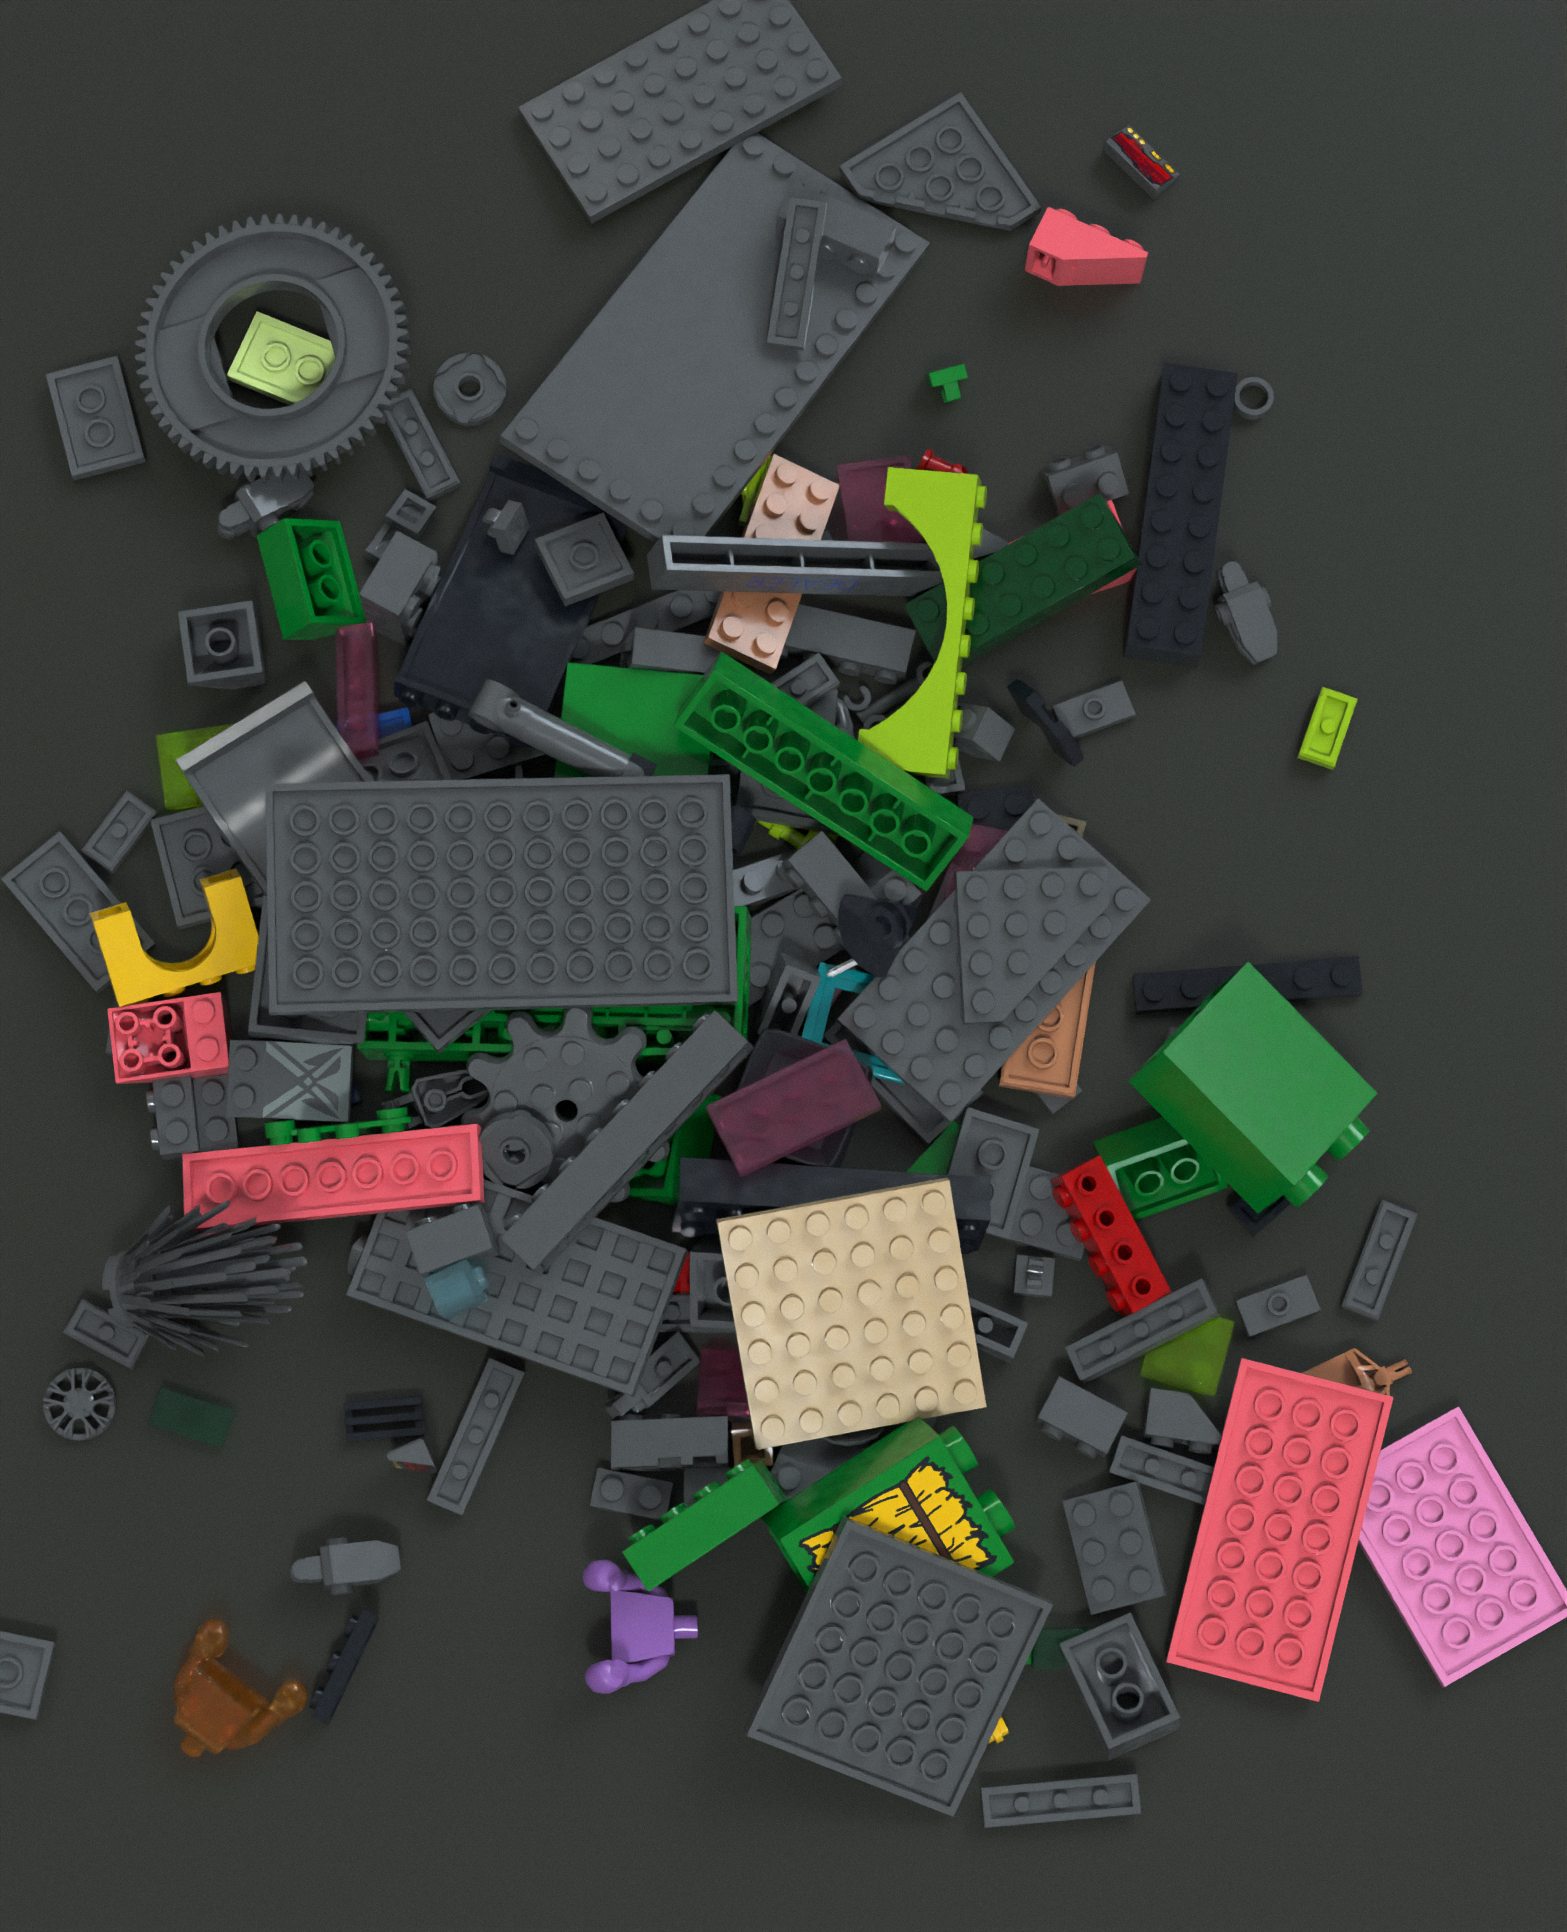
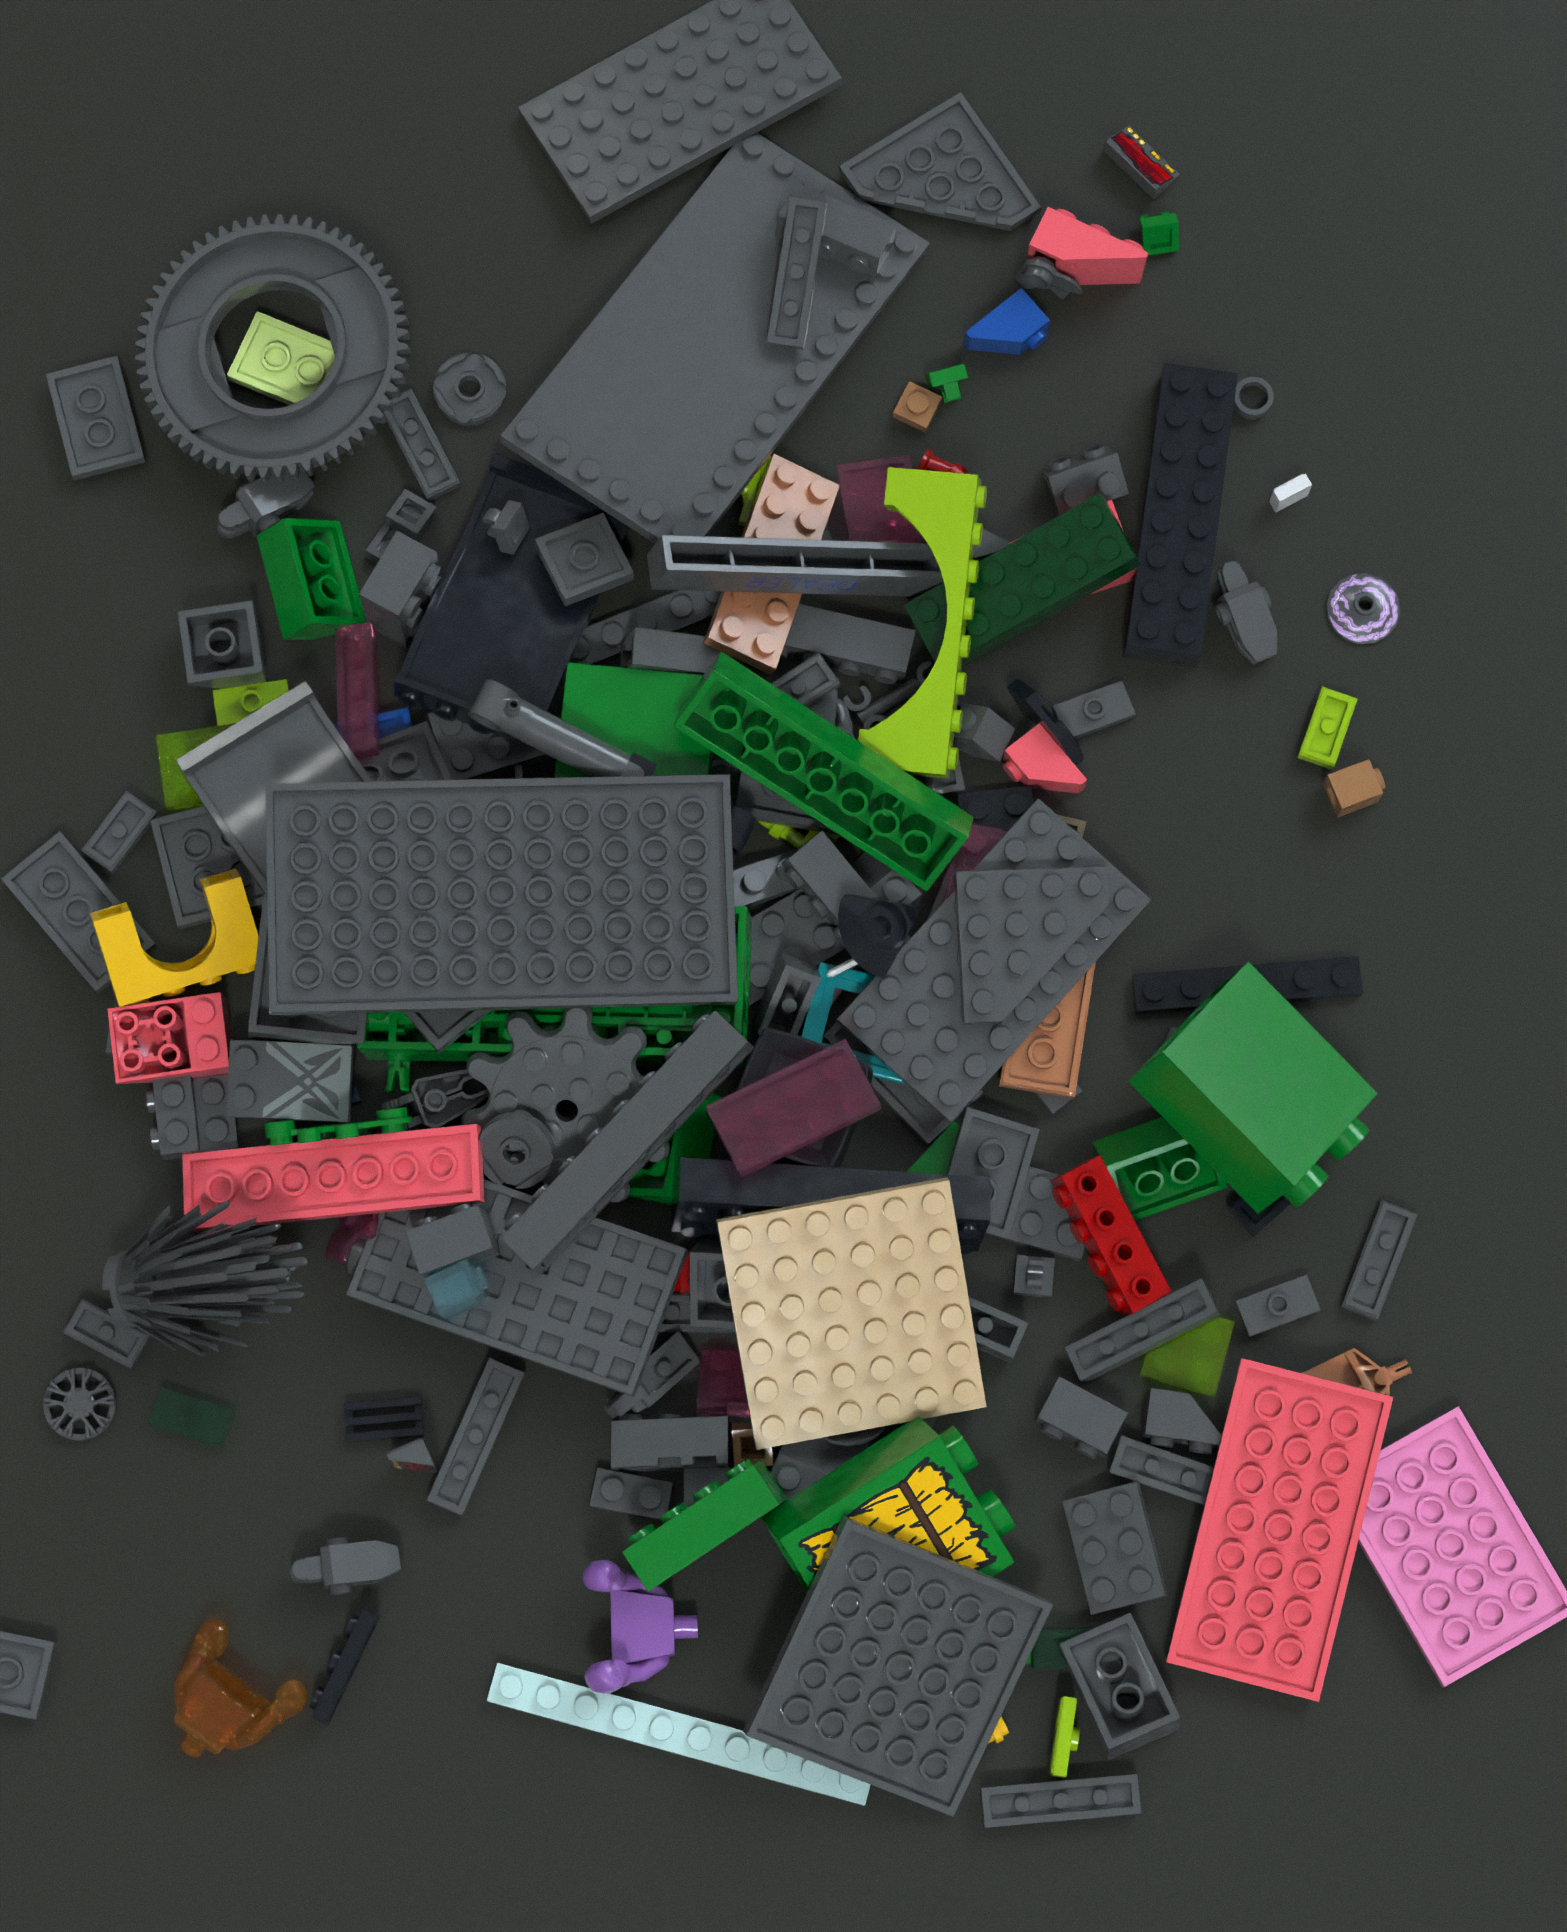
(241, 701): none -> lime plate
(348, 1232): none -> clear pink plate
(666, 1731): none -> light aqua plate
(917, 406): none -> medium nougat plate
(1010, 327): none -> blue slope
(1041, 274): none -> dark grey plate
(1042, 763): none -> coral slope
(1065, 1737): none -> lime plate
(1159, 233): none -> green tile
(1290, 492): none -> white tile
(1354, 787): none -> medium nougat brick
(1361, 625): none -> dish

